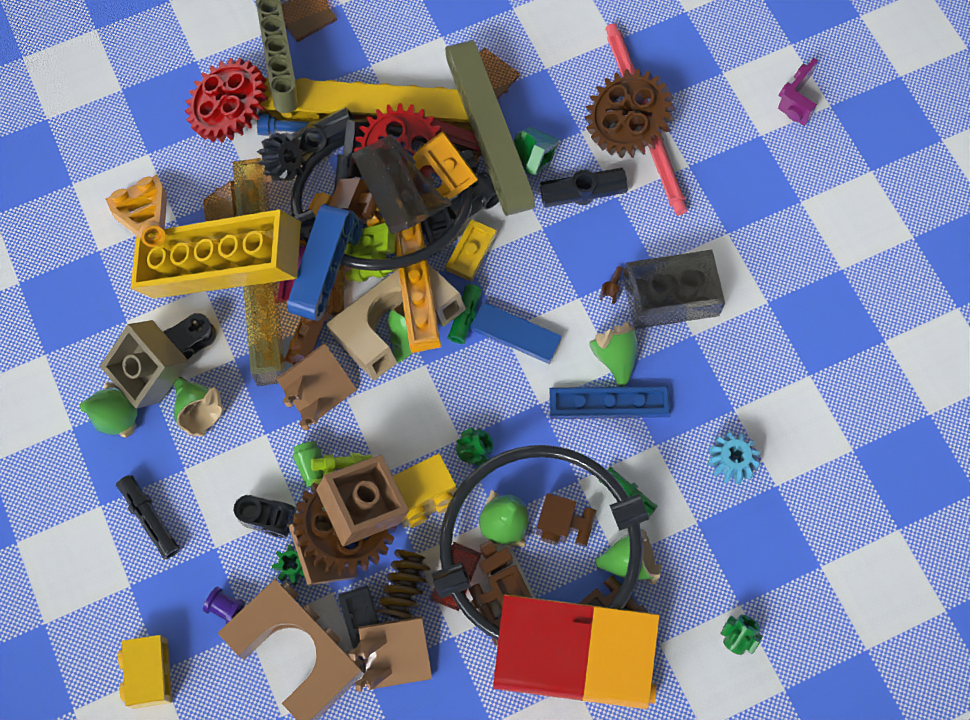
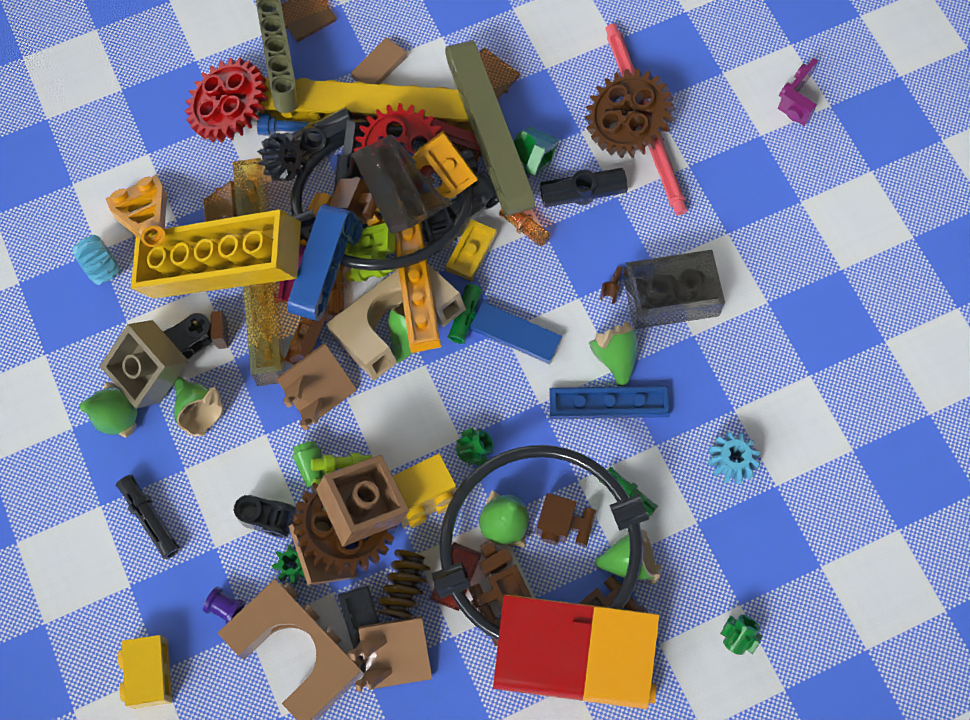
(96, 259): none -> medium azure gear
(219, 329): none -> reddish brown tile
(379, 63): none -> medium nougat tile
(527, 226): none -> clear orange axle

